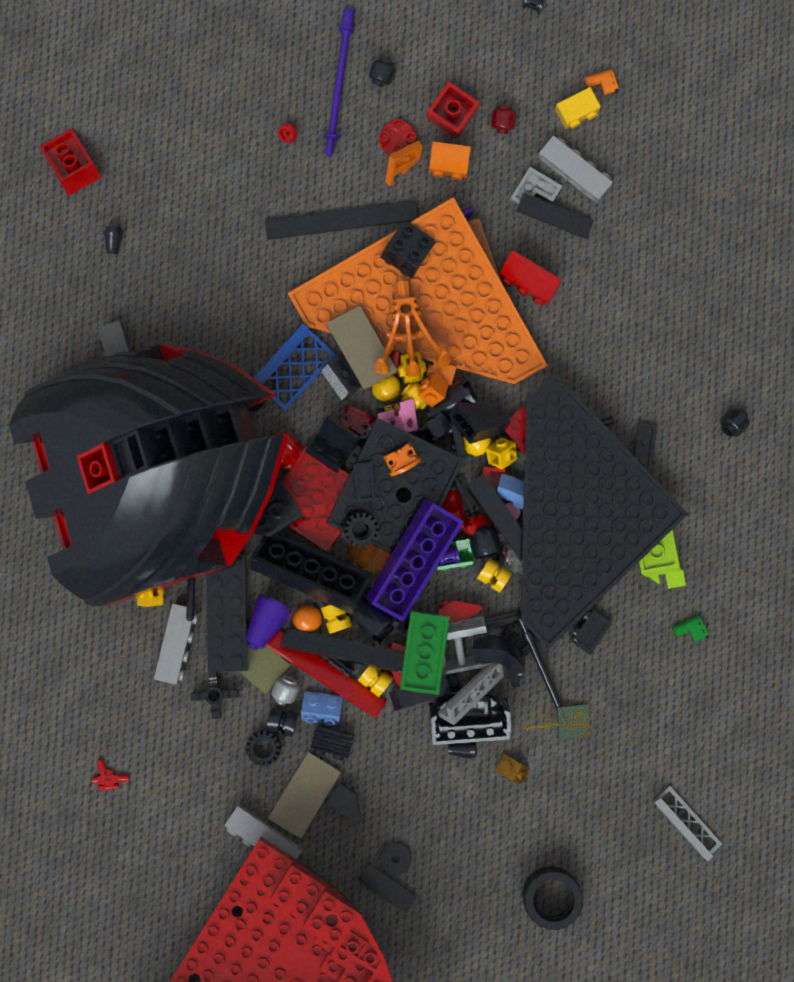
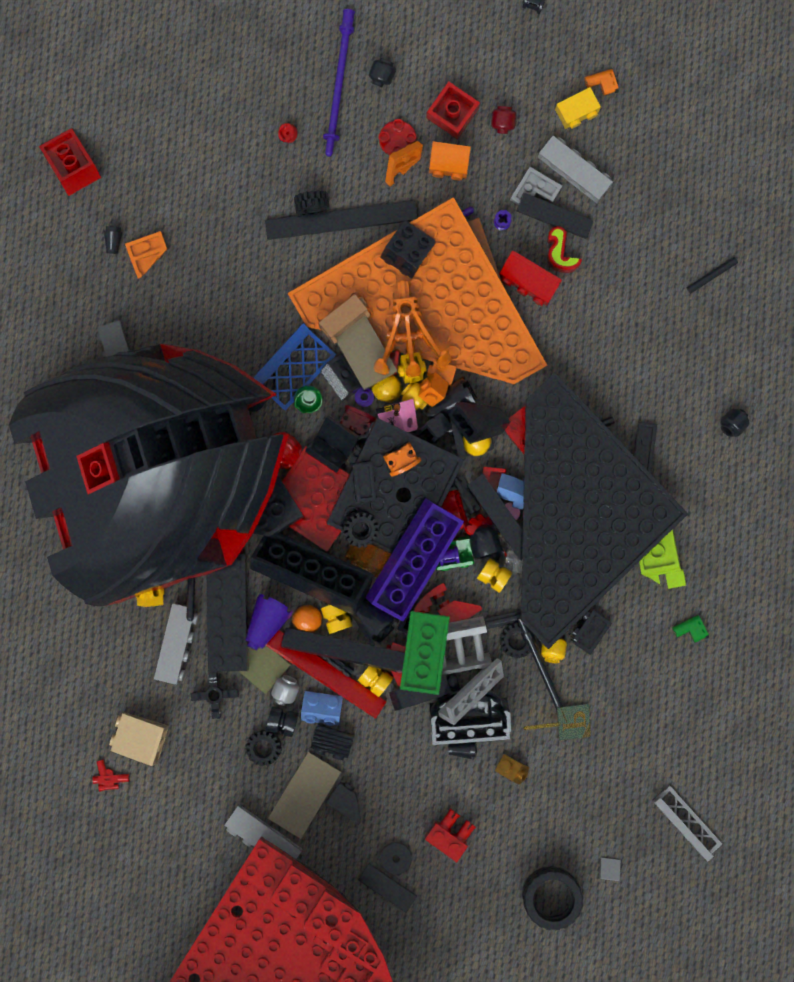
(139, 738): none -> tan slope
(145, 252): none -> orange wing
(308, 393): none -> green hair
(311, 202): none -> black tyre
(344, 317): none -> medium nougat brick
(362, 403): none -> dark purple plate
(425, 603): none -> red slope
(444, 840): none -> red brick
(501, 214): none -> dark purple bush
(501, 453): yellow brick -> none
(501, 651): black arch -> none
(555, 652): none -> yellow head
(556, 252): none -> red animal
(610, 869): none -> light grey slope
(713, 274): none -> black bar

